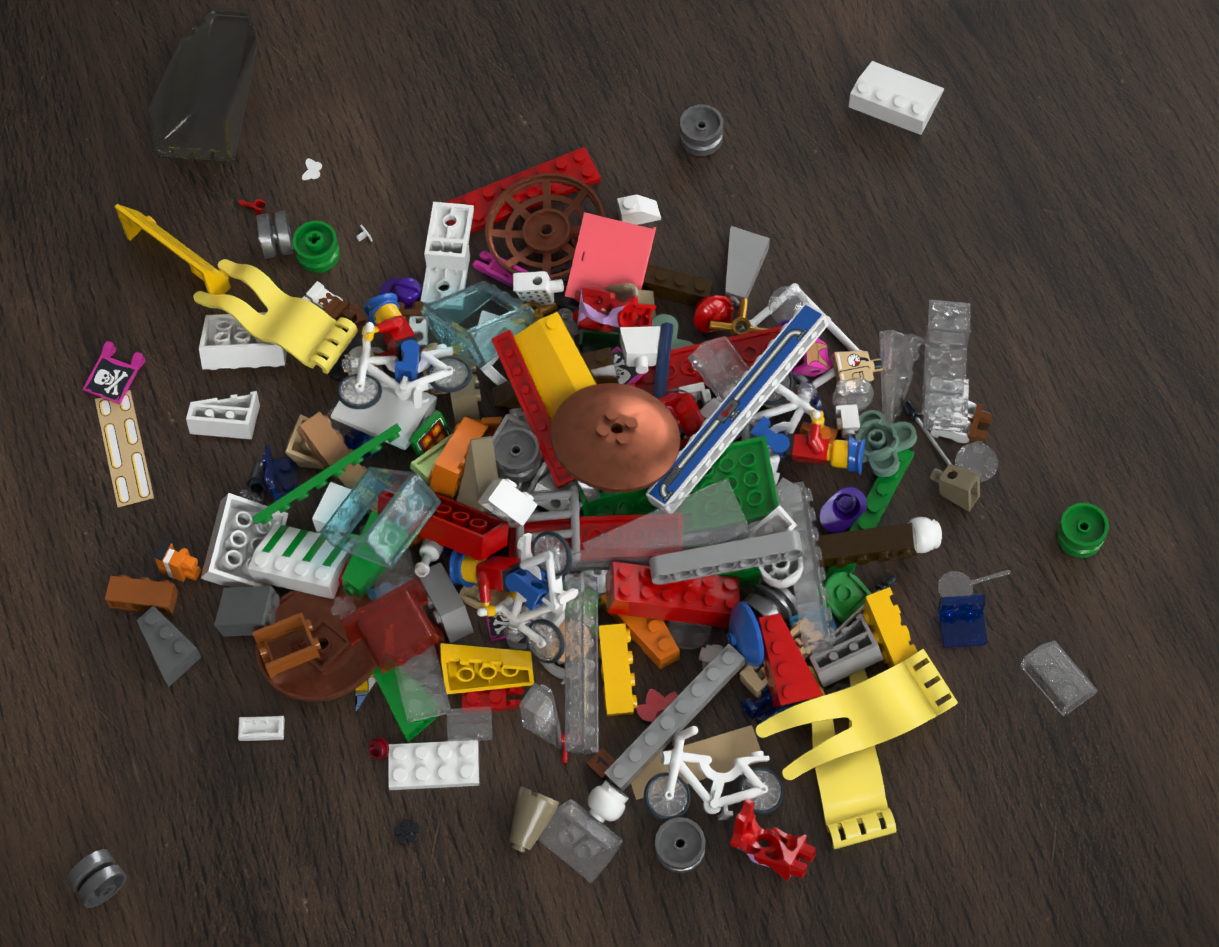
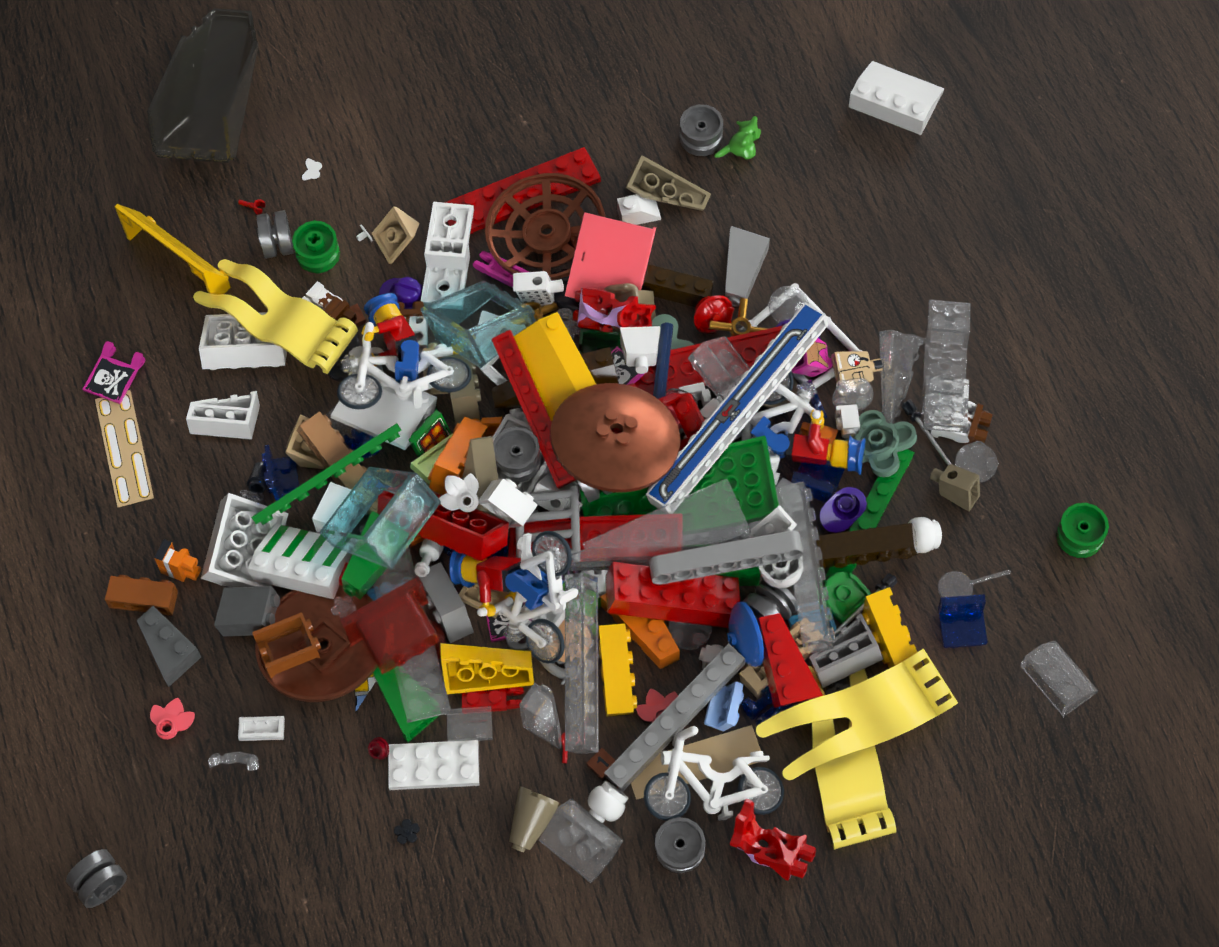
(172, 716): none -> coral plate
(239, 757): none -> clear arm
(395, 233): none -> tan slope
(458, 490): none -> white plate
(662, 185): none -> dark tan wedge
(723, 707): none -> light blue bracket
(742, 142): none -> bright green animal
(819, 478): none -> clear blue bracket

